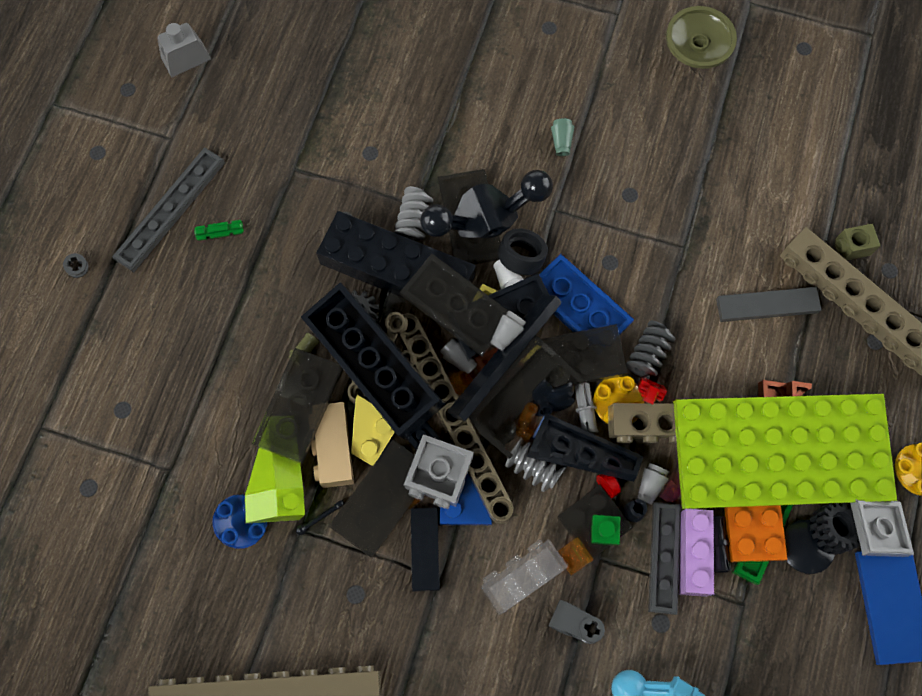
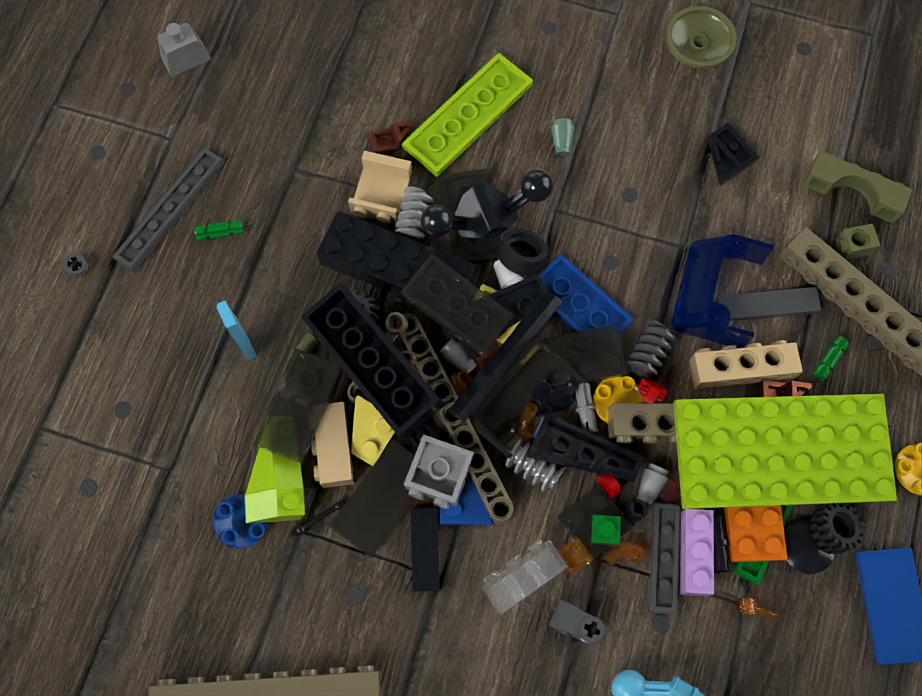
(236, 330): none -> medium azure tile
(381, 187): none -> tan panel
(389, 140): none -> copper slope
(467, 114): none -> lime plate
(507, 330): light grey cone -> none
(627, 551): none -> clear orange arm
(694, 306): none -> clear blue windscreen
(729, 153): none -> black wing
(748, 606): none -> clear orange hand
(785, 367): none -> tan brick
(830, 358): none -> green axle
(882, 529): light grey tile -> none
(885, 197): none -> olive arch

